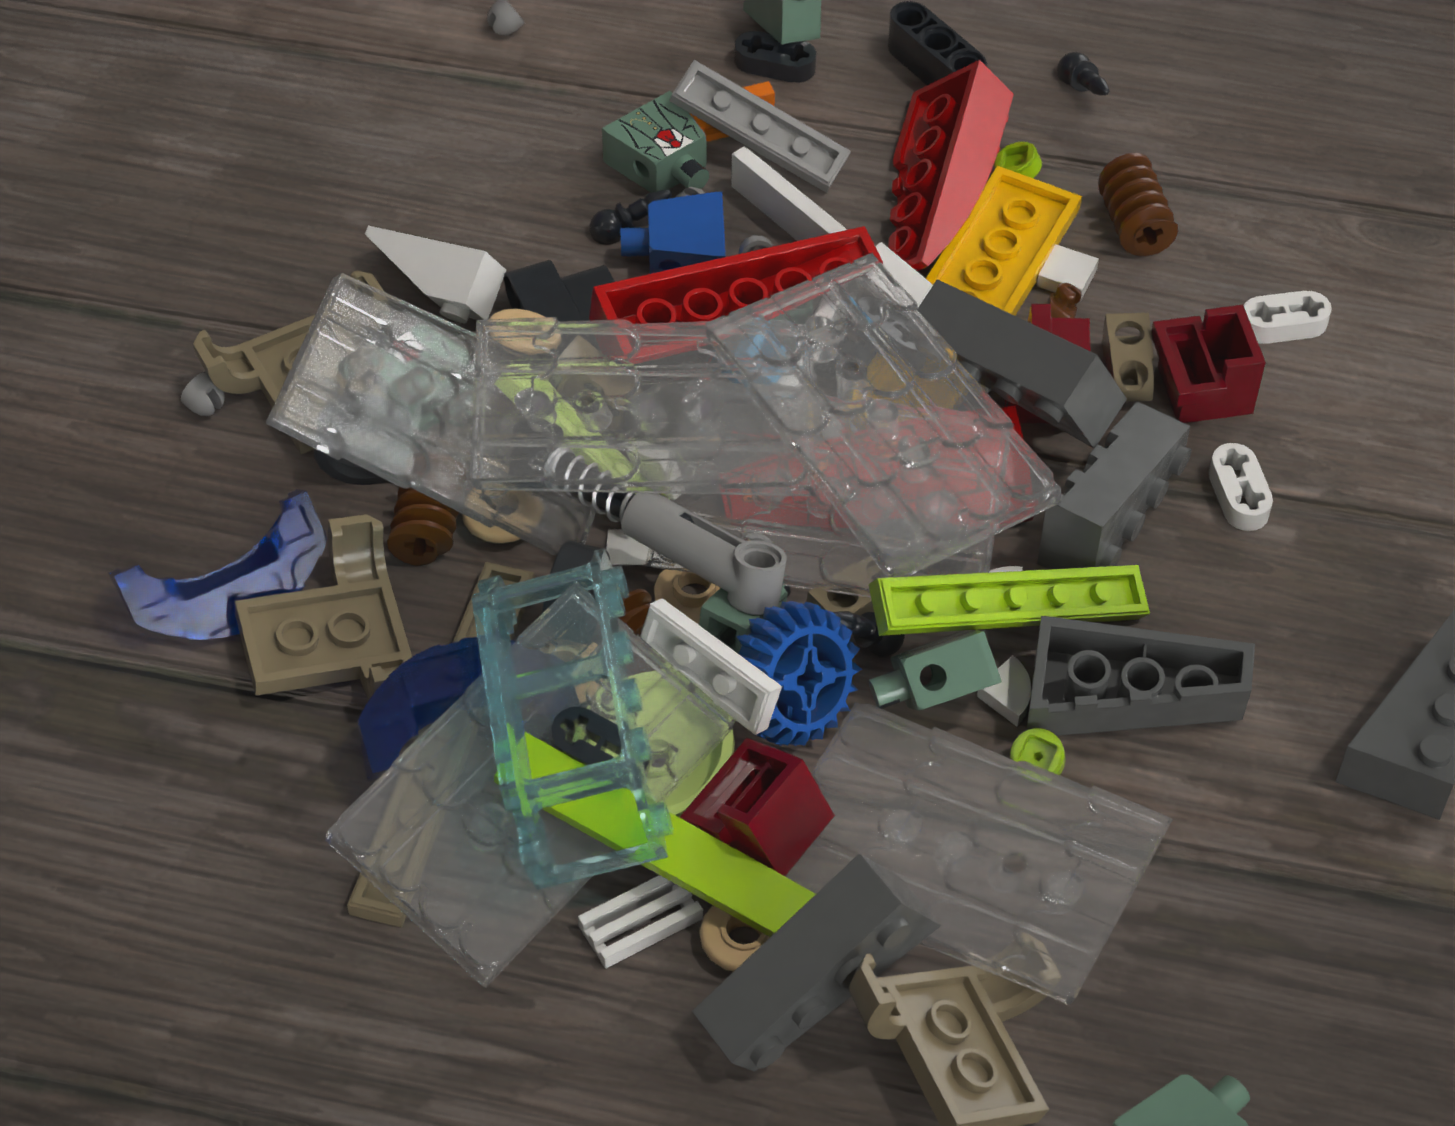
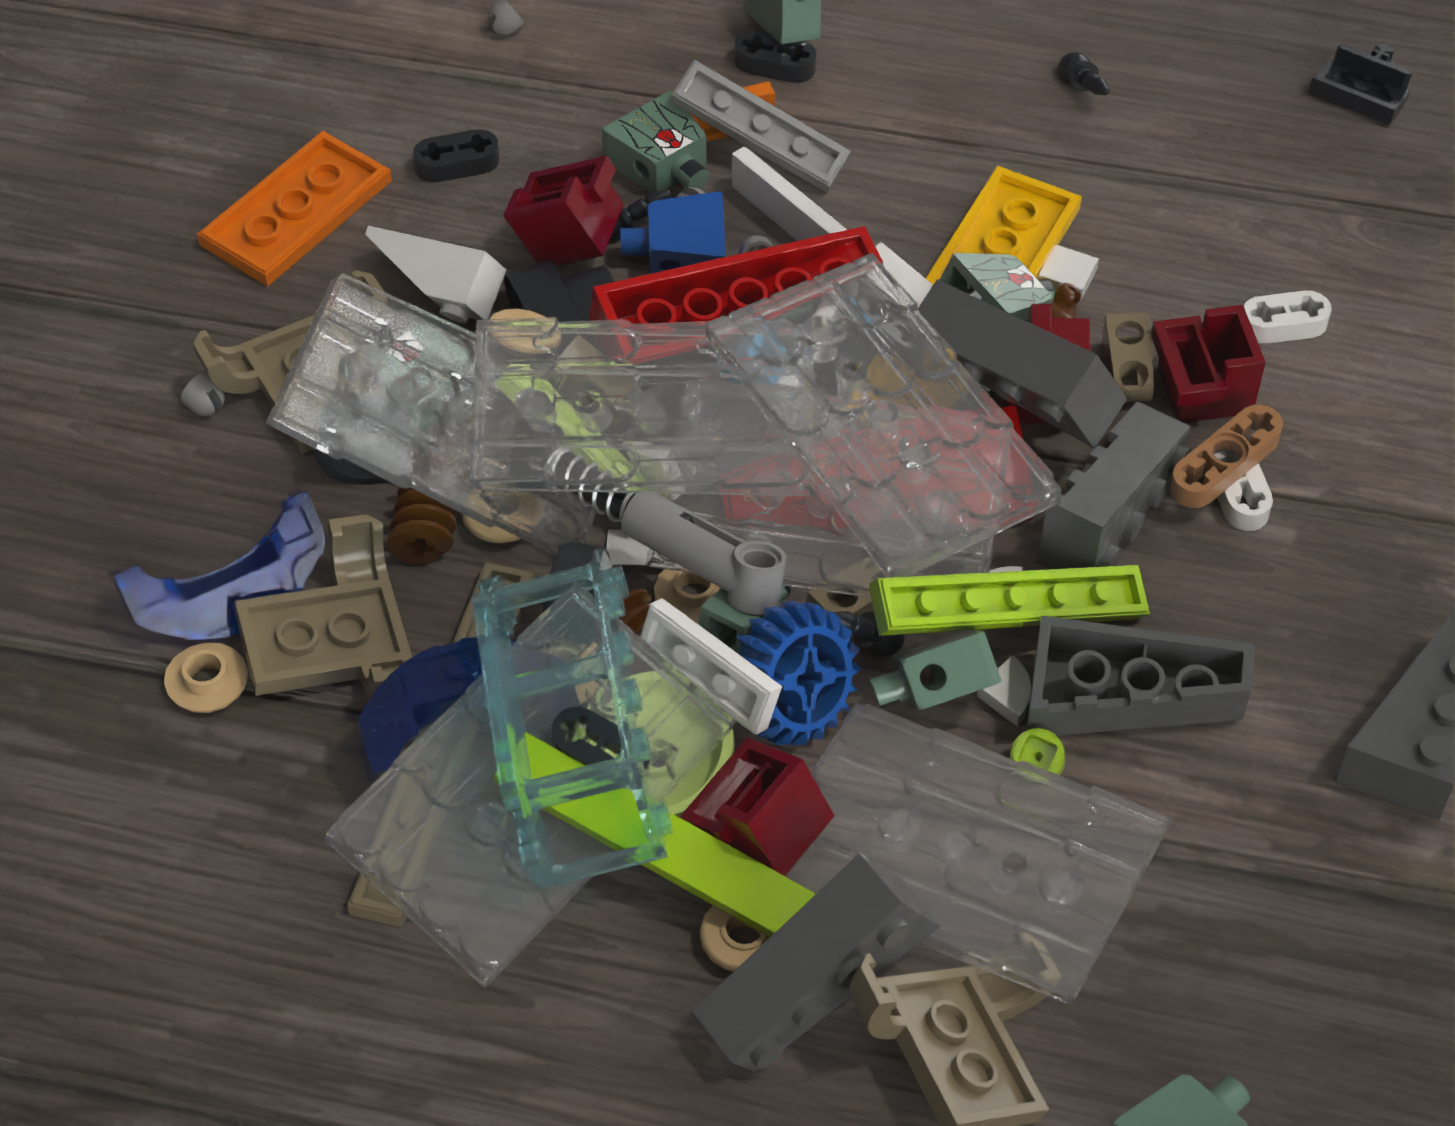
(210, 694): none -> tan piece
(294, 208): none -> orange tile
(456, 155): none -> black beam
(566, 211): none -> dark red plate
(633, 911): white tile -> none
(927, 43): black beam -> none
(945, 159): red wedge -> none
(998, 281): none -> torso
(1020, 158): lime tile -> none
(1137, 205): reddish brown piece -> none
(1220, 474): none -> medium nougat beam
(1364, 82): none -> black slope

